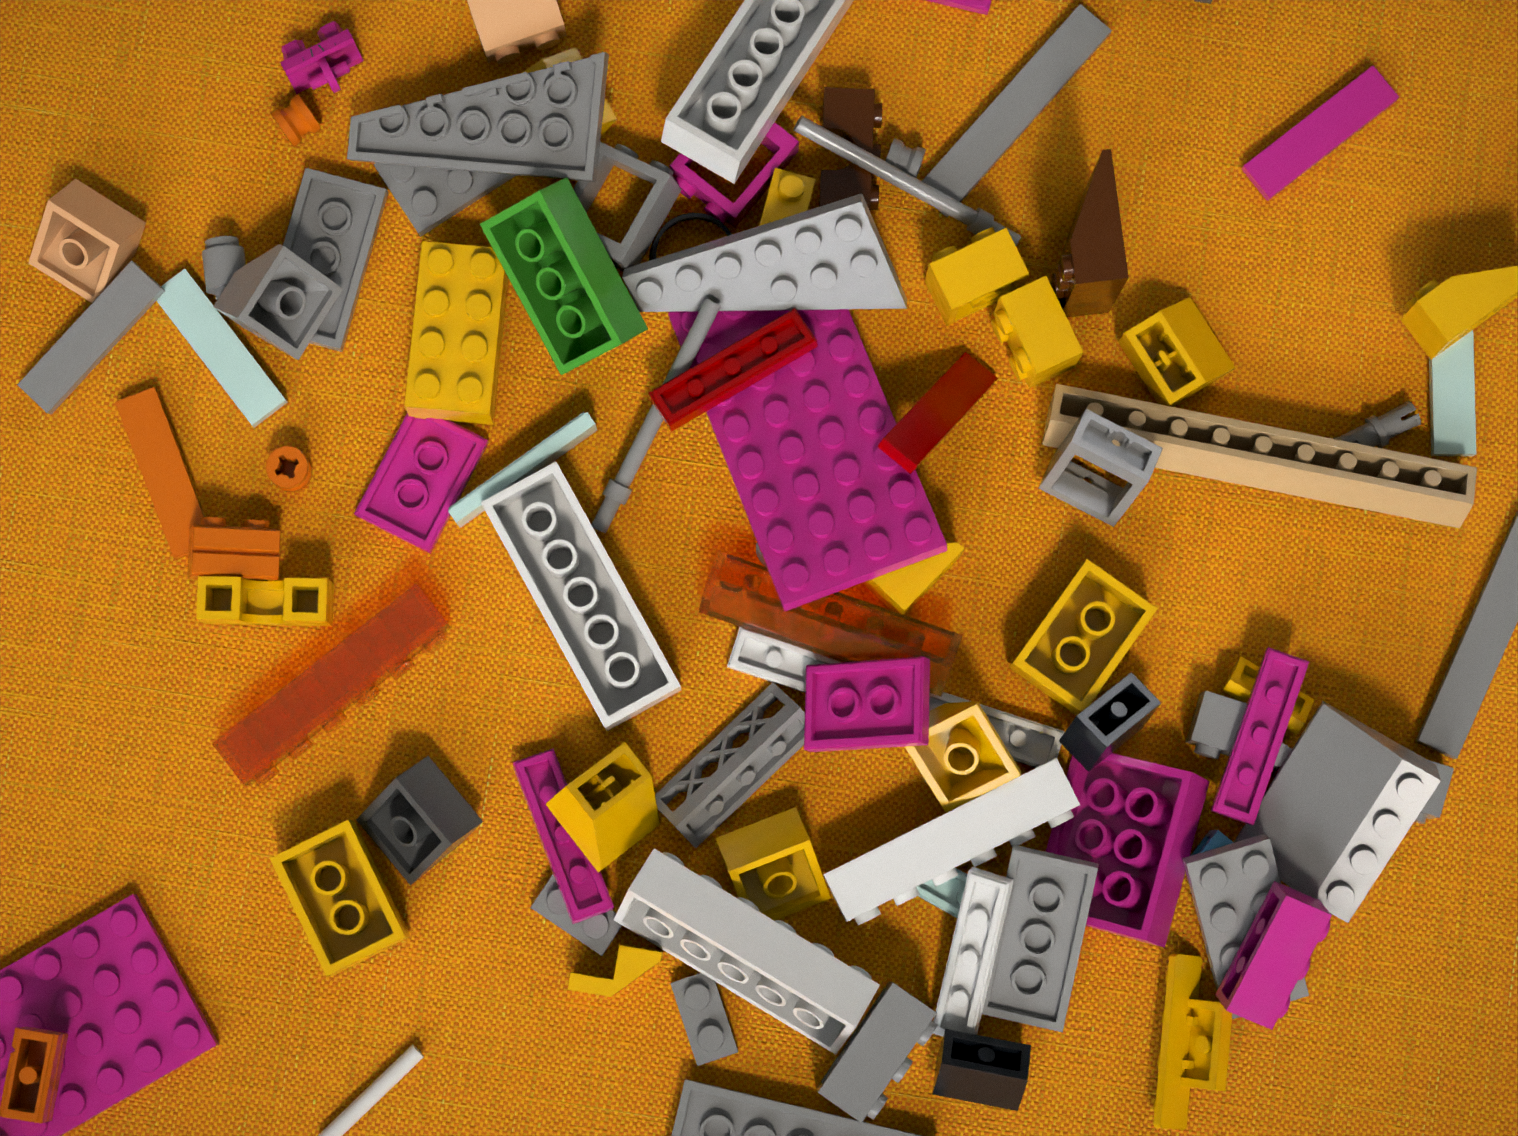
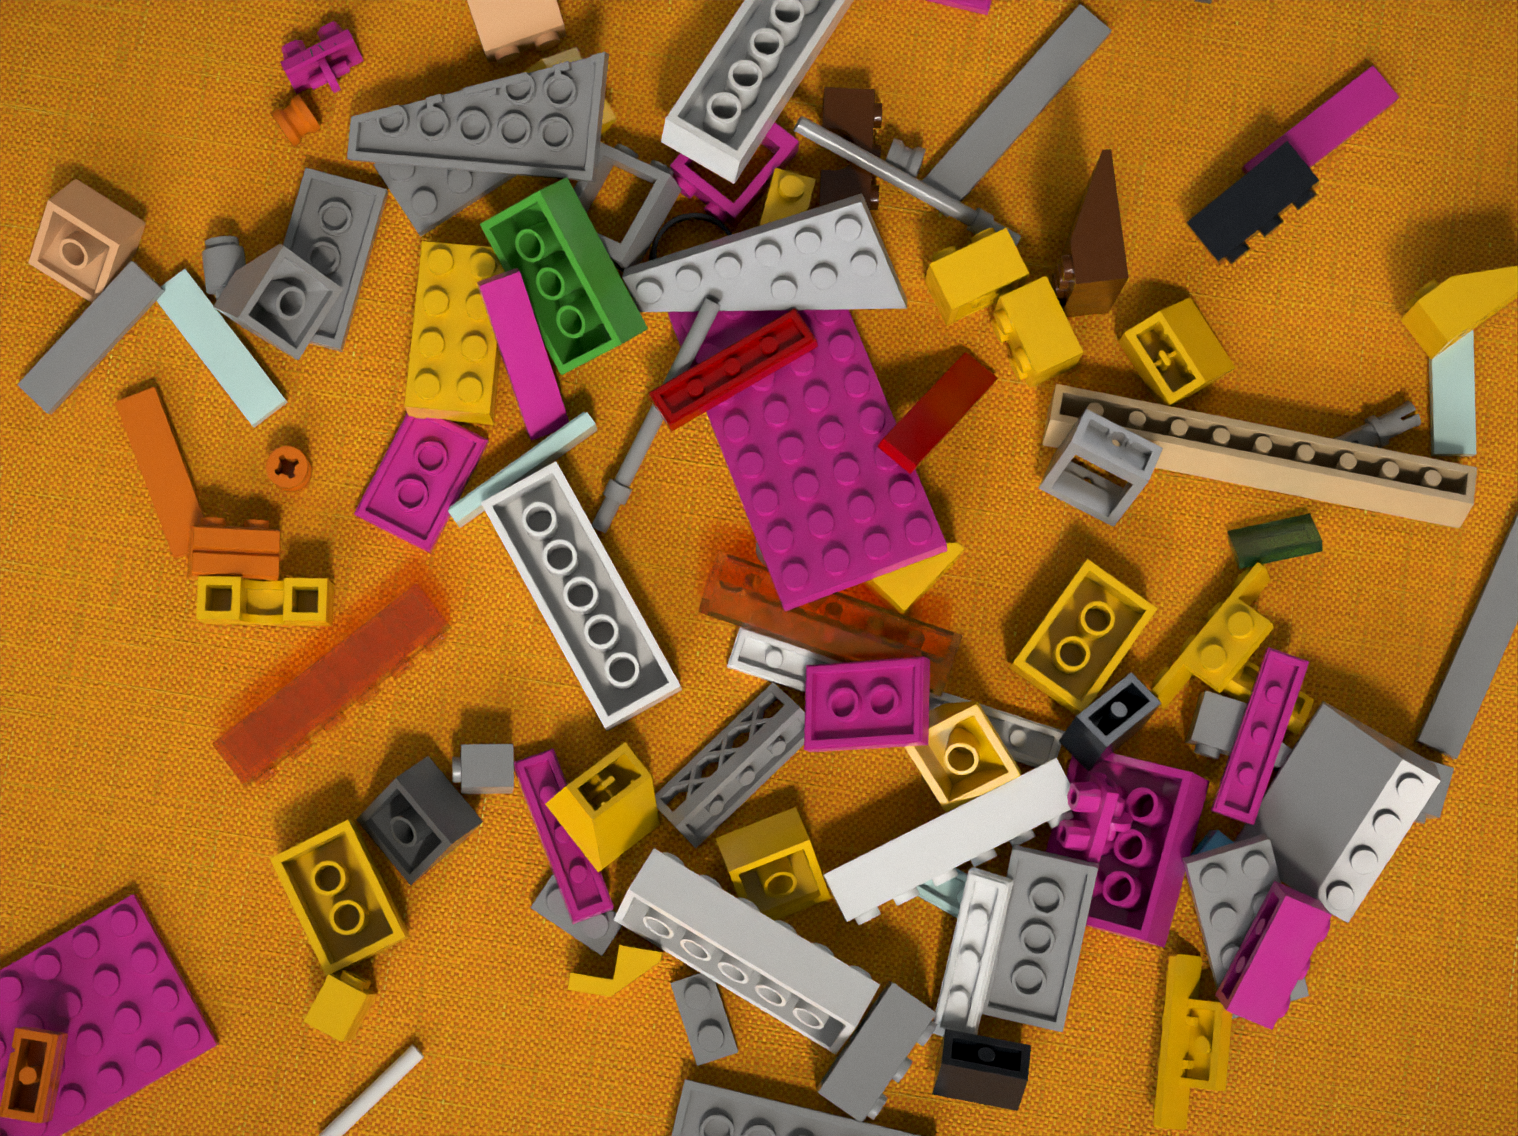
(341, 1005): none -> yellow brick
(484, 769): none -> light grey brick
(523, 353): none -> dark pink tile
(1099, 817): none -> dark pink hips
(1223, 643): none -> yellow bracket
(1254, 204): none -> black brick
(1275, 541): none -> clear green tile

